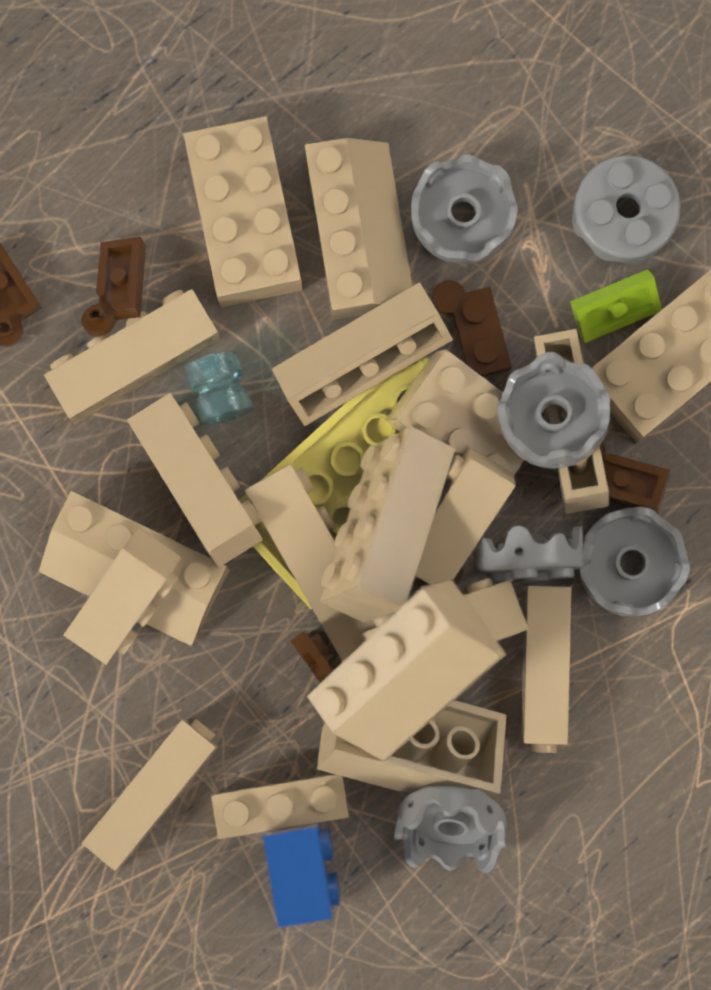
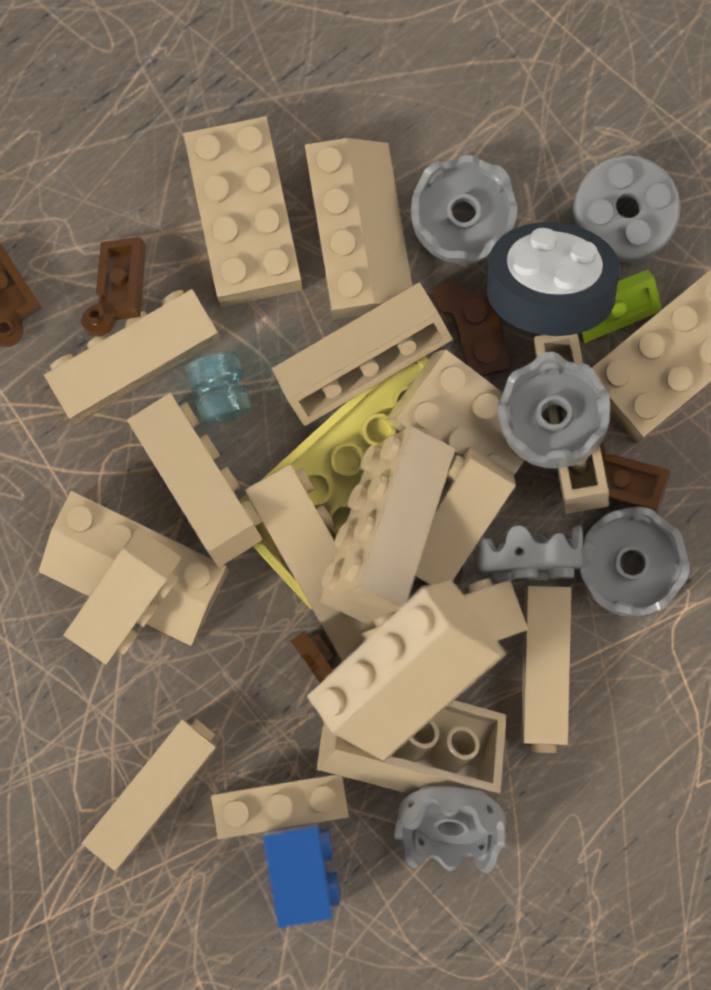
(552, 278): none -> black wheel

